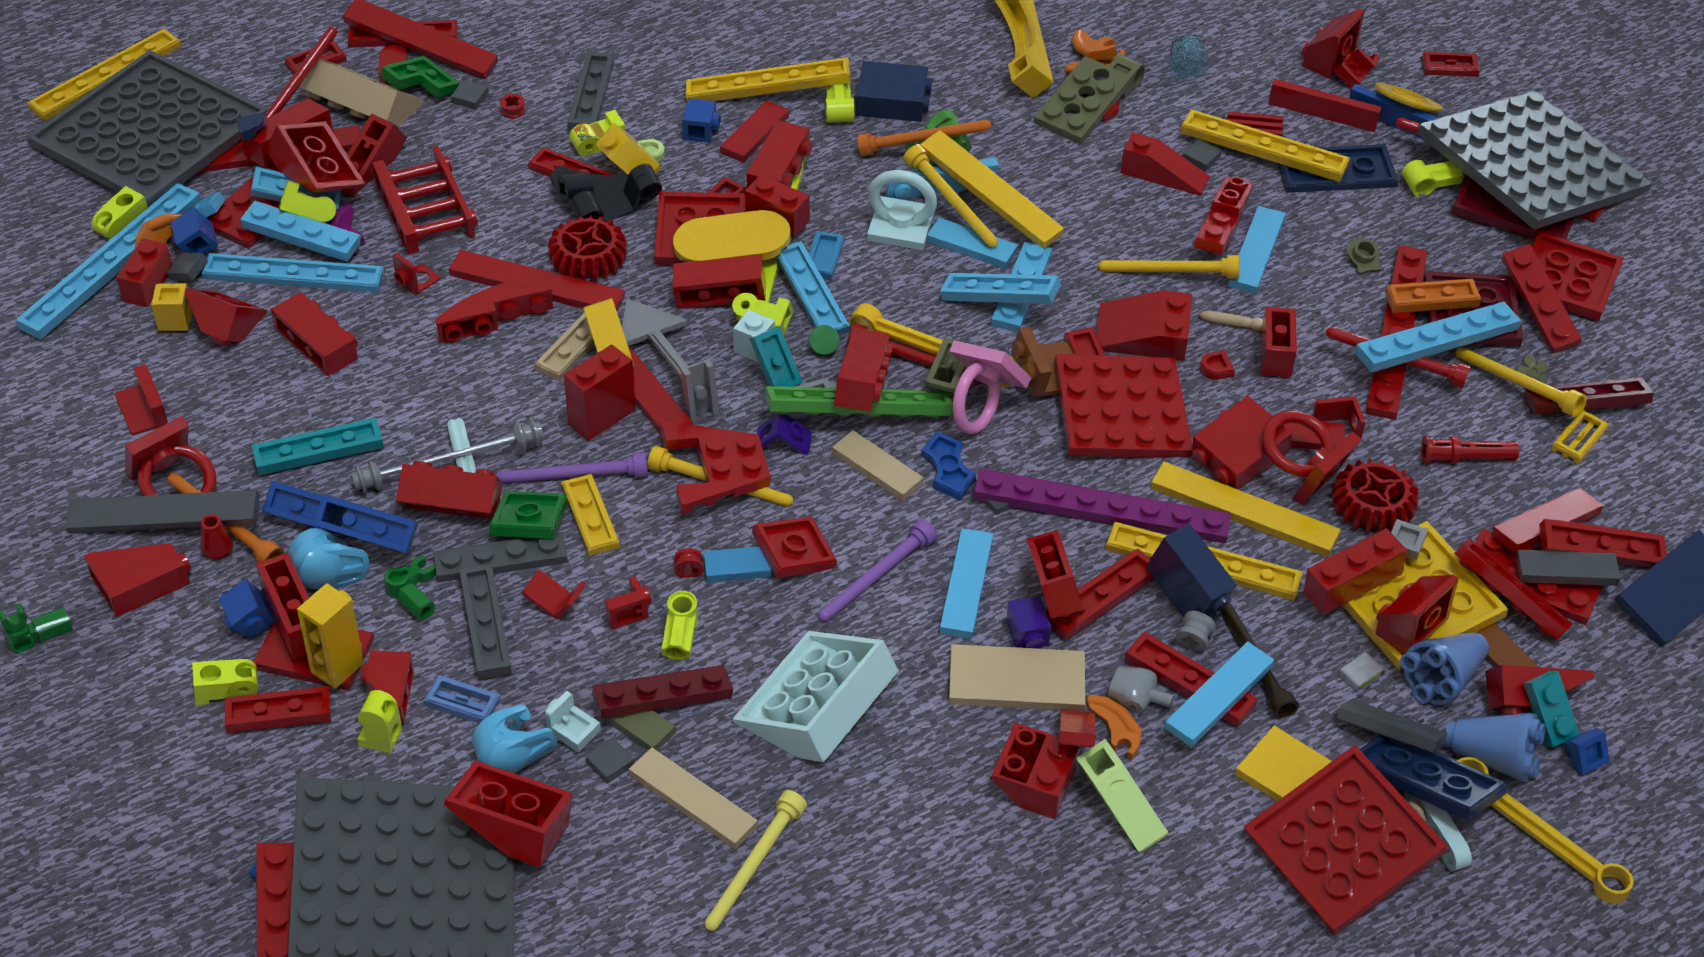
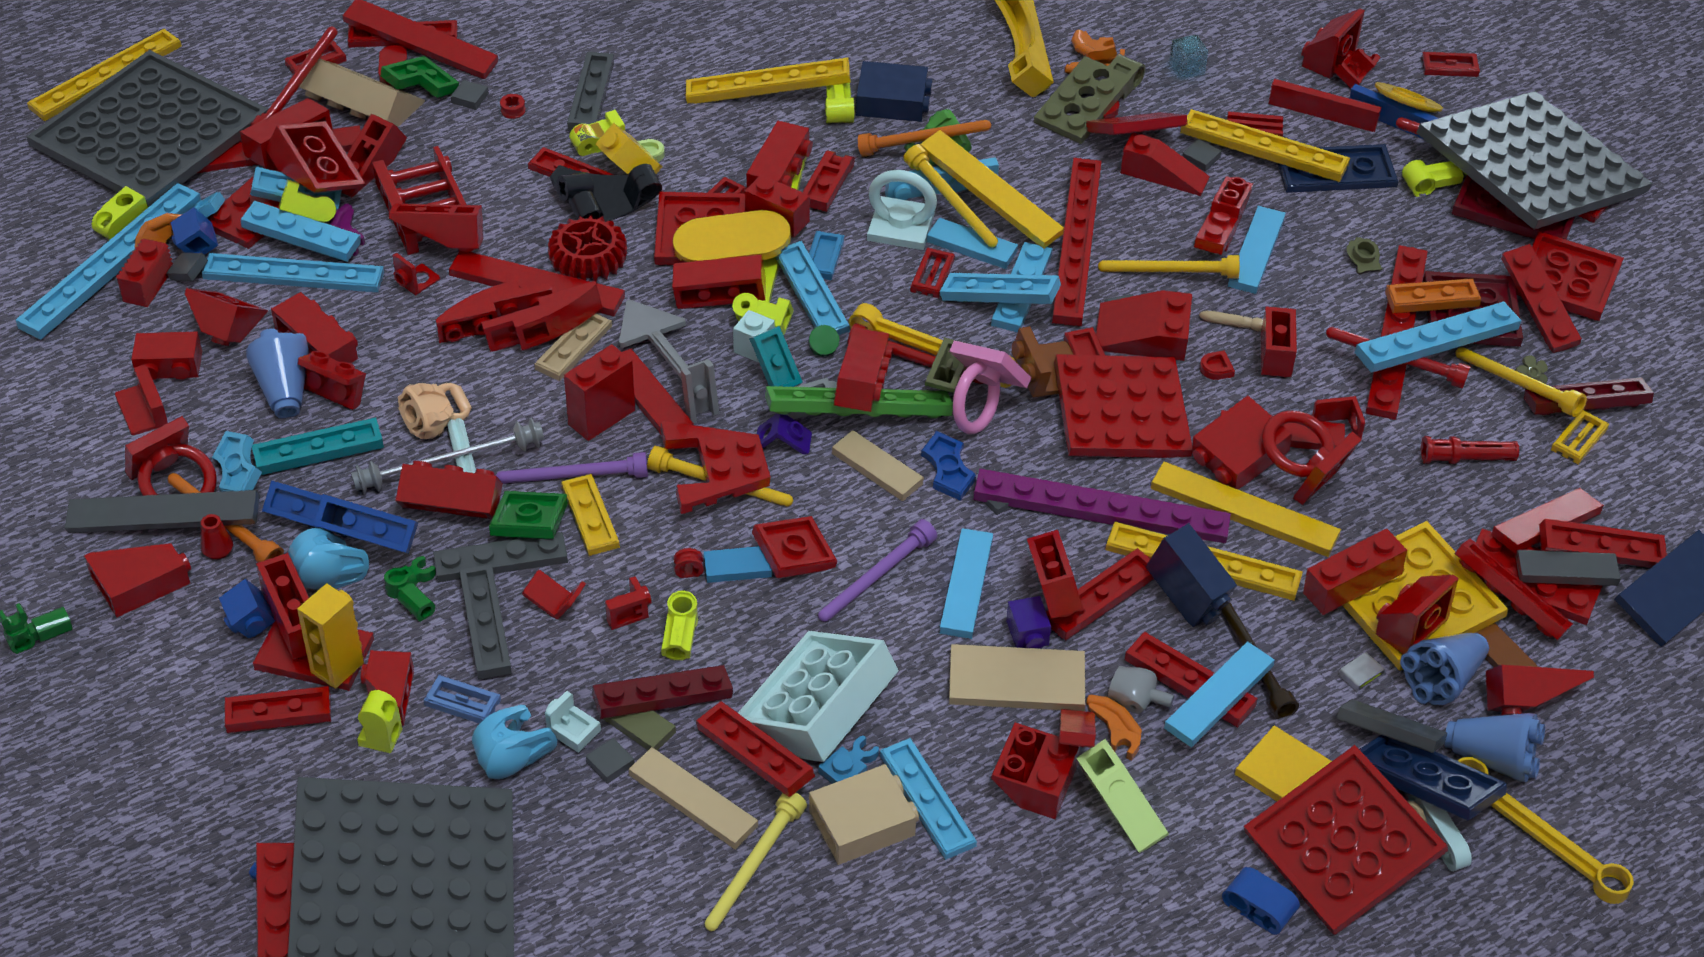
(168, 354): none -> red brick
(171, 307): yellow brick -> none
(224, 679): neon yellow leg -> none
(235, 460): none -> medium azure tile
(251, 124): dark blue tile -> none
(276, 369): none -> medium blue cone
(333, 379): none -> red bracket
(428, 410): none -> light nougat piece
(447, 224): none -> red slope
(511, 811): red slope -> none
(551, 318): none -> red slope
(606, 326): yellow beam -> none
(700, 120): blue brick -> none
(753, 131): red tile -> none
(755, 749): none -> red plate
(828, 179): none -> red plate
(846, 764): none -> dark azure plate
(863, 813): none -> tan brick
(927, 287): none -> red tile
(930, 799): none -> medium azure tile
(1077, 242): none -> red plate
(1136, 123): none -> red tile
(1195, 631): light grey wheel -> none
(1261, 900): none -> blue beam
(1377, 490): red gear -> none
(1411, 537): light grey plate -> none
(1552, 708): teal plate -> none
(1588, 751): blue tile -> none

